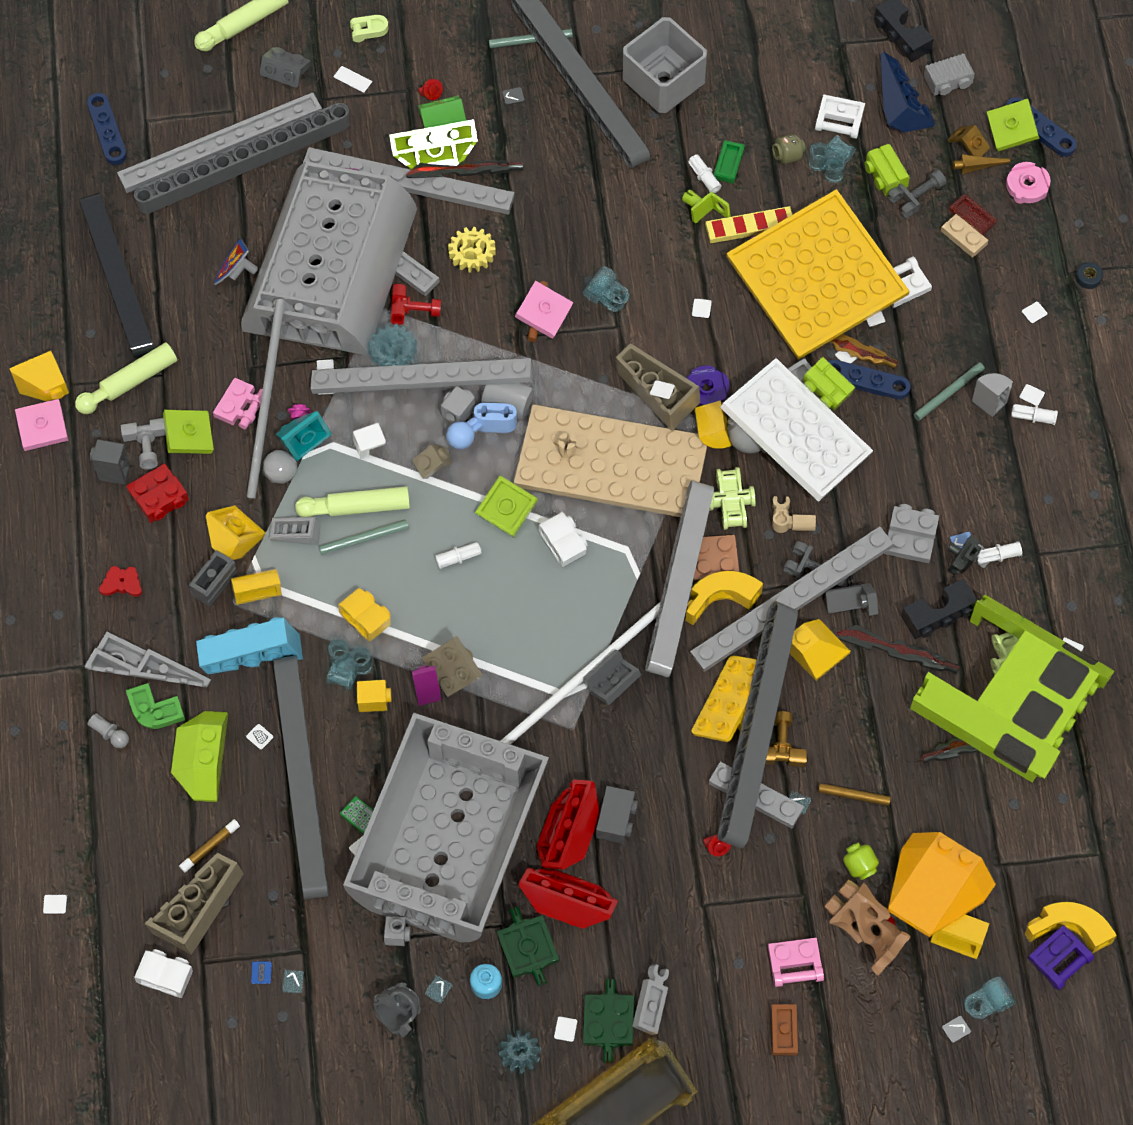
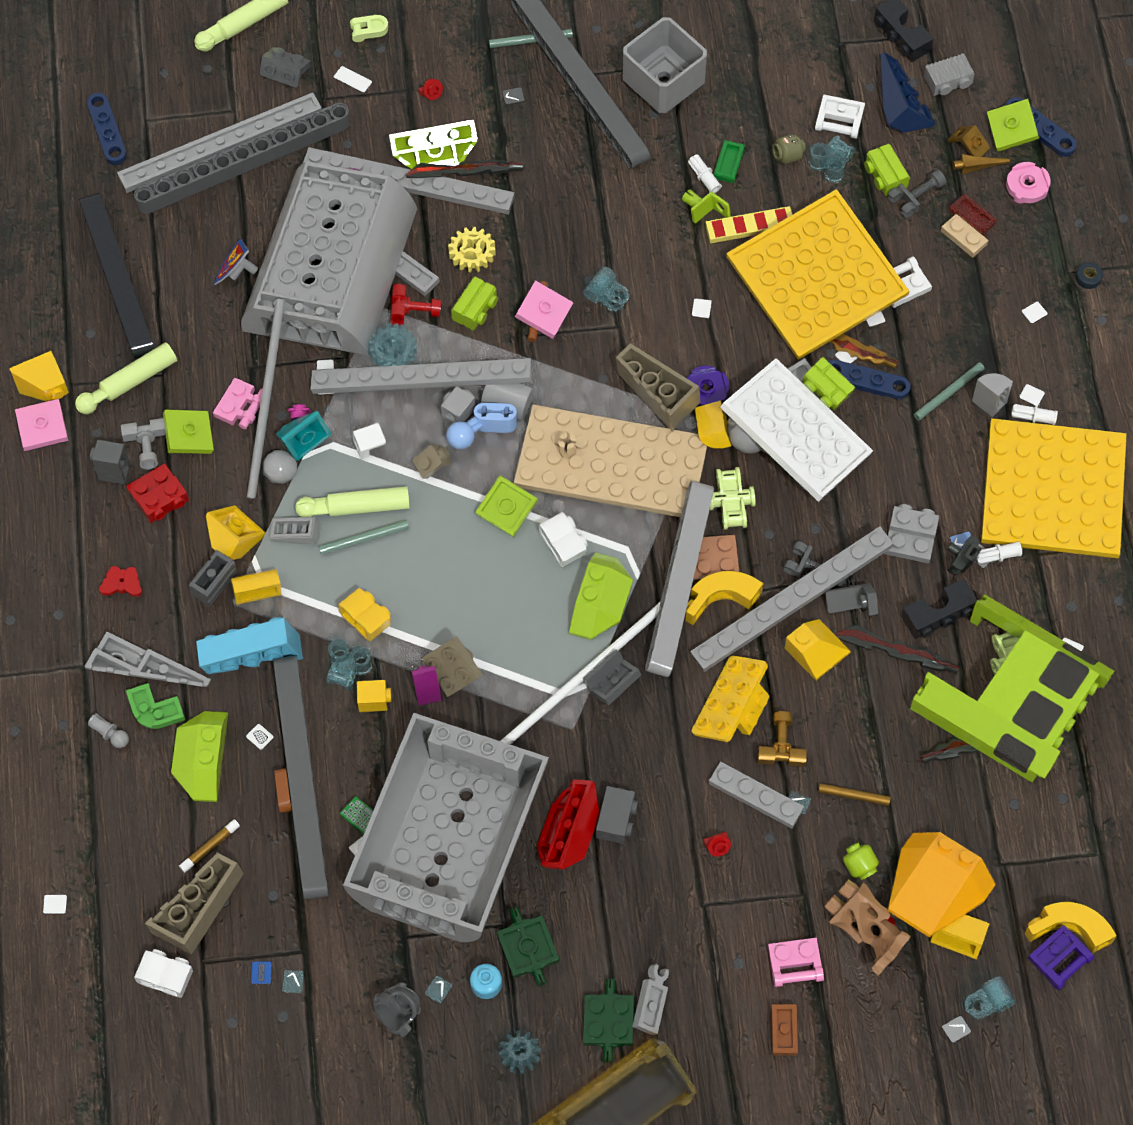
(283, 790): none -> dark orange beam
(396, 931): light grey plate -> none
(442, 112): bright green panel -> none
(457, 555): white axle -> none
(474, 303): none -> lime brick
(565, 1029): white sticker -> none
(567, 897): red wedge -> none
(600, 597): none -> lime wedge
(662, 389): white sticker -> none
(757, 725): dark grey beam -> none
(783, 521): tan bar -> none
(1054, 488): none -> yellow plate

